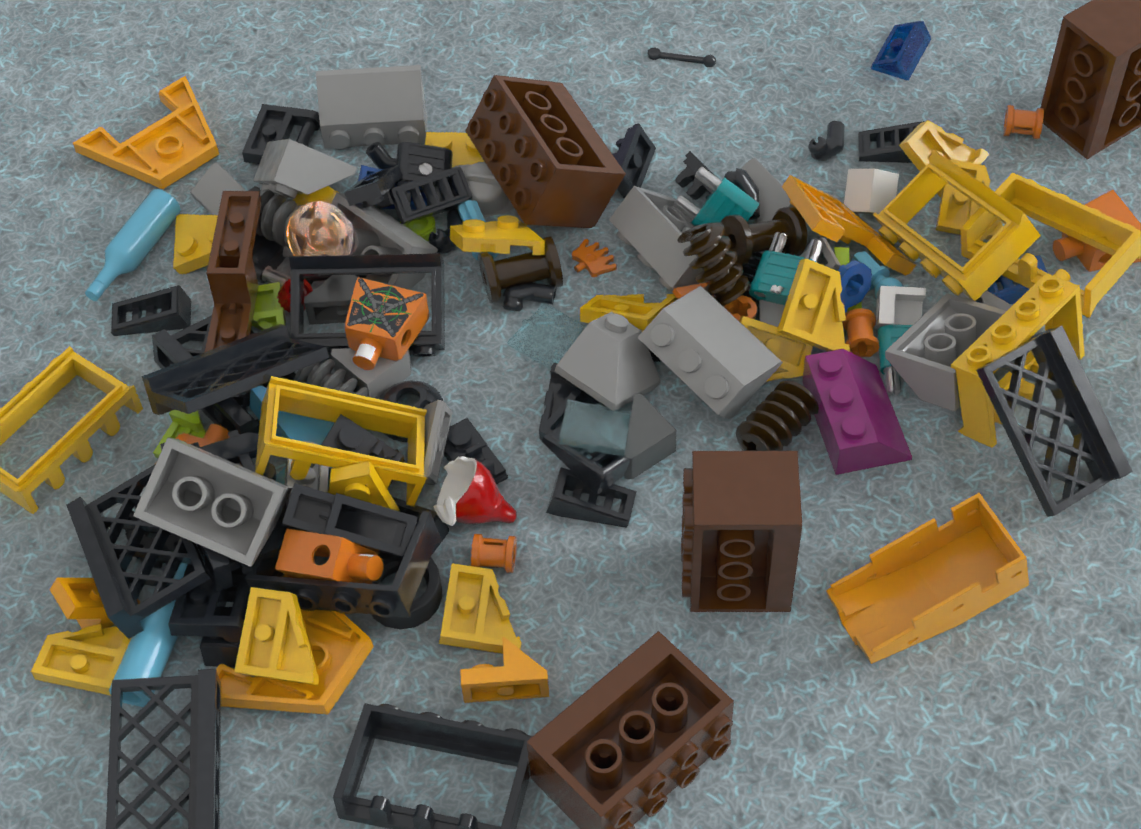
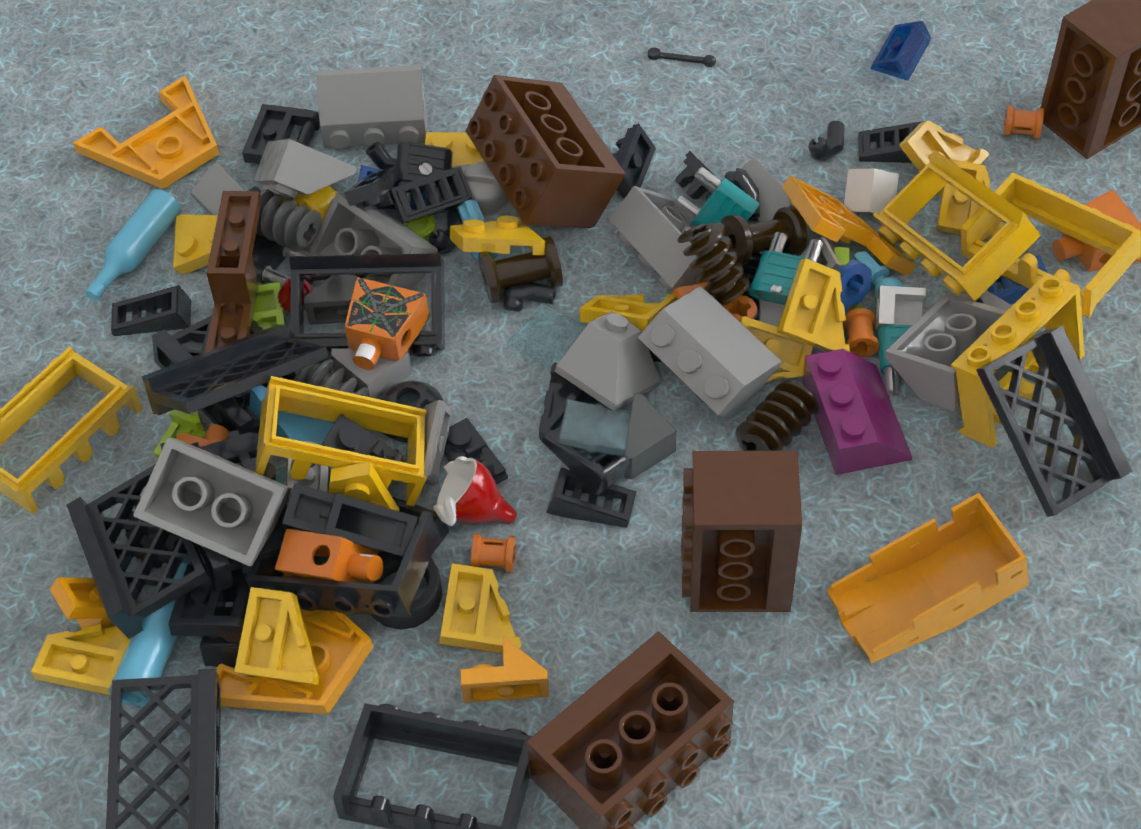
(320, 233): clear orange wheel -> none
(593, 259): orange piece -> none

